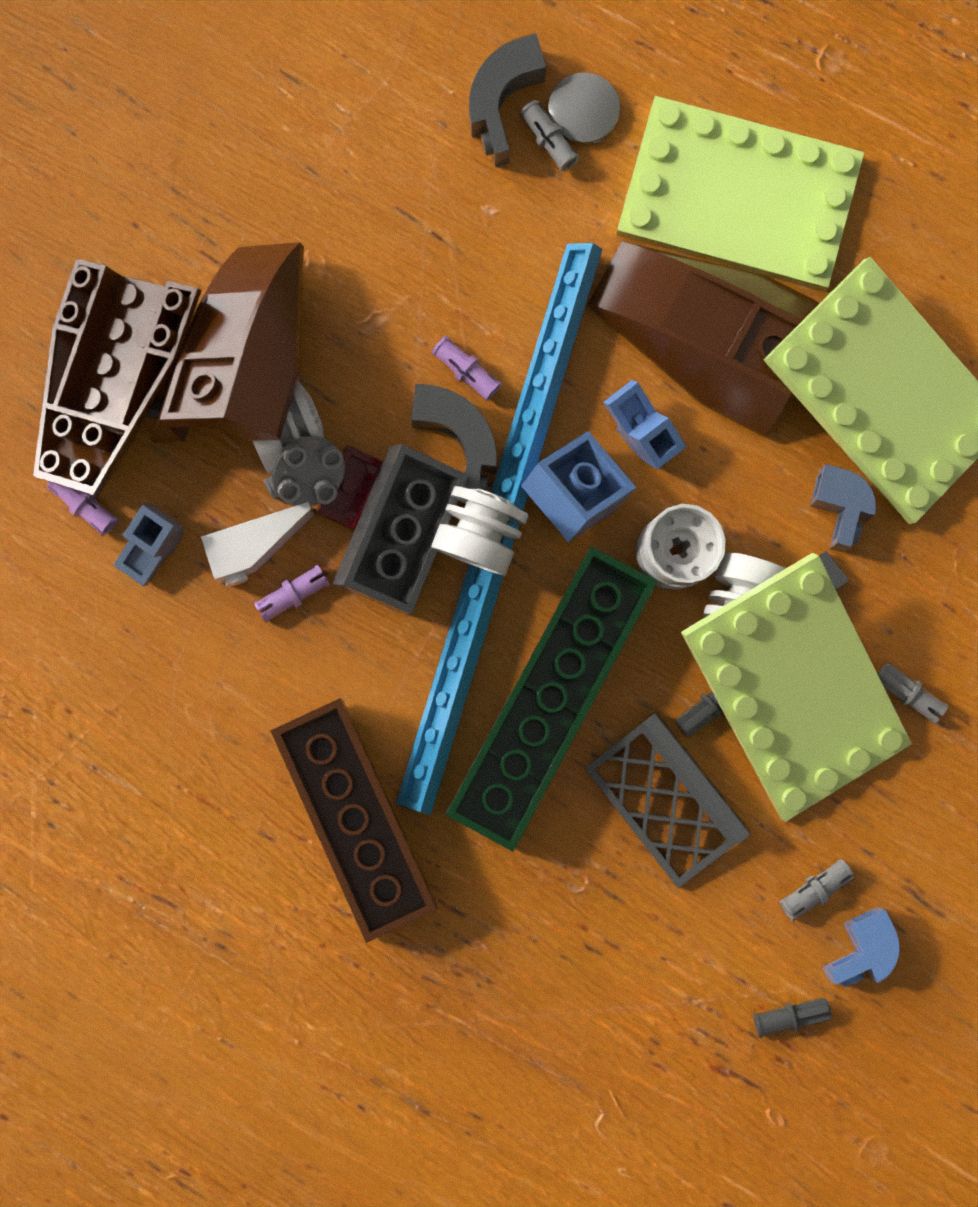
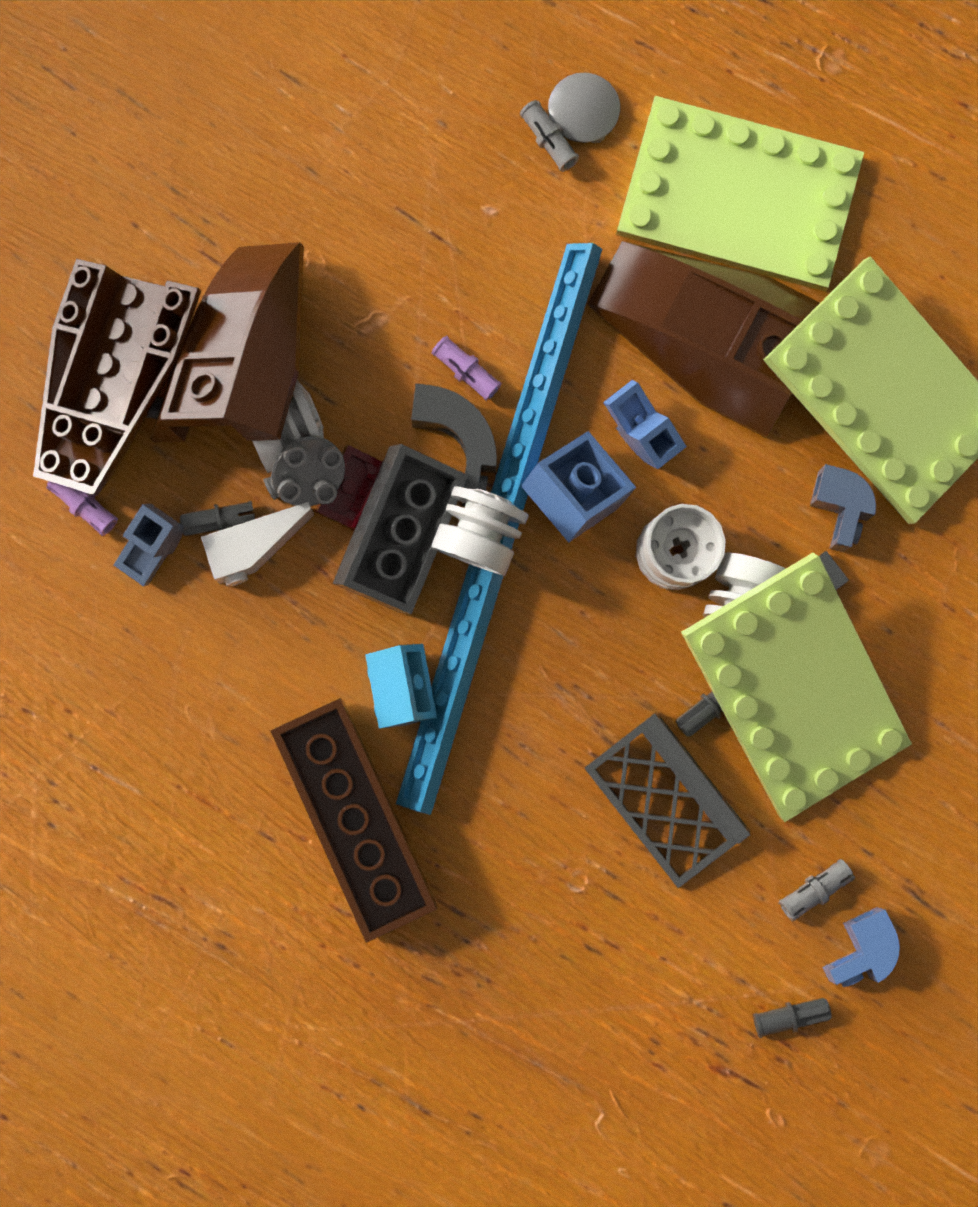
(216, 518): none -> dark grey axle
(291, 593): lavender pin -> none
(400, 685): none -> medium azure brick
(501, 74): dark grey arch -> none
(551, 698): dark green brick -> none
(912, 693): light grey axle -> none

